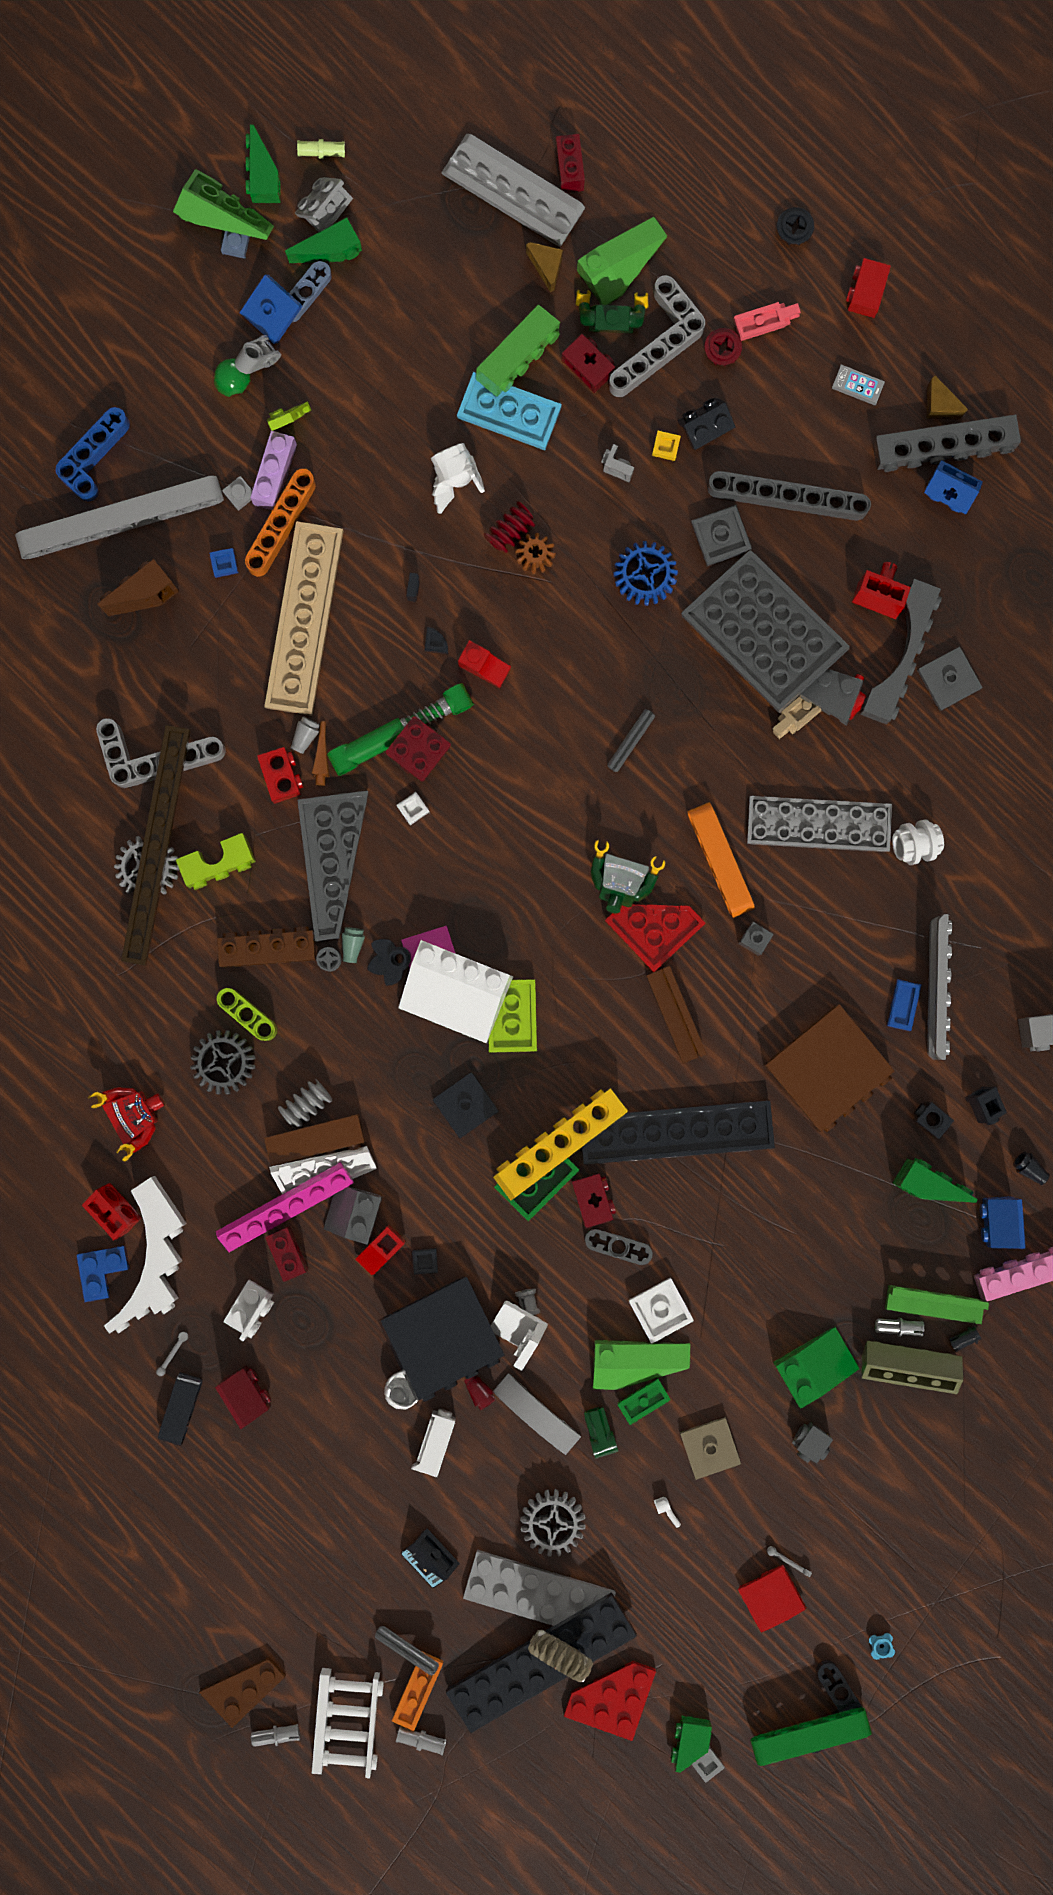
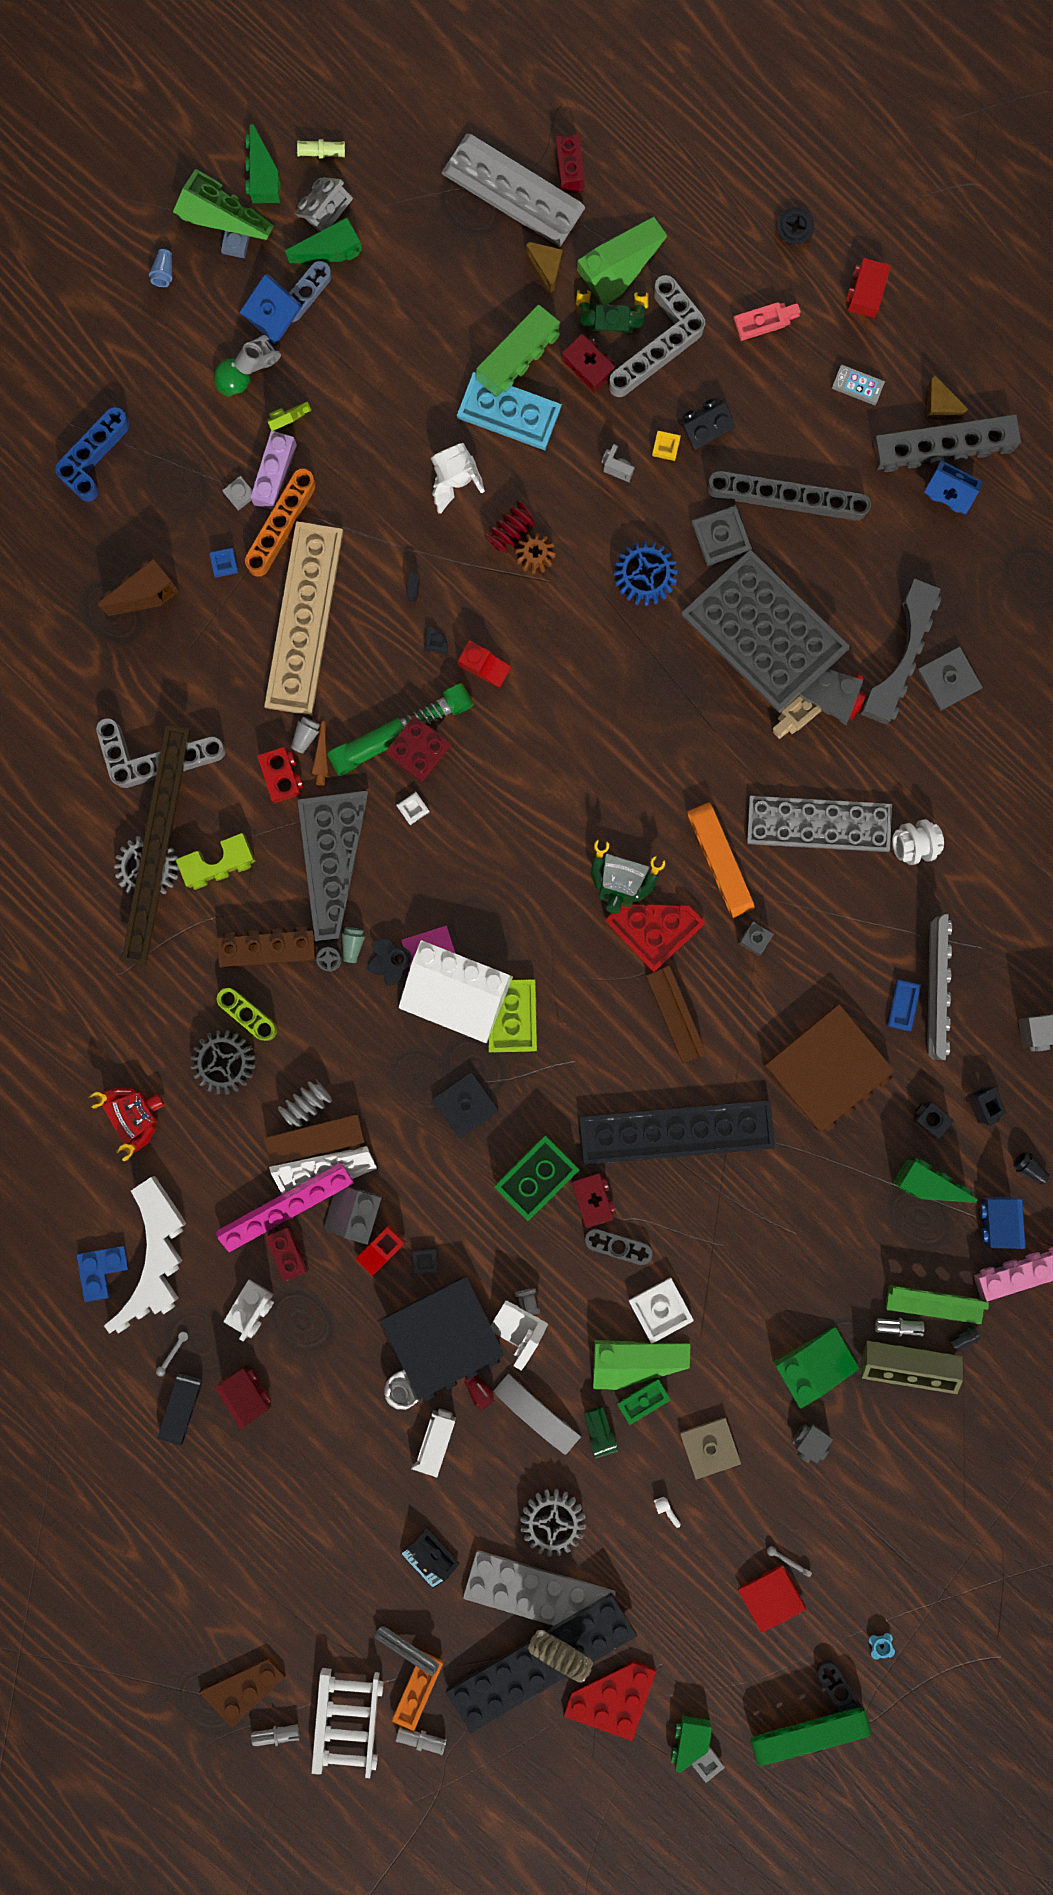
(111, 1211): red brick -> none
(119, 517): light grey beam -> none
(162, 269): none -> medium blue cone
(610, 1109): yellow brick -> none
(631, 740): dark grey axle -> none
(716, 338): dark red gear -> none
(882, 592): red brick -> none

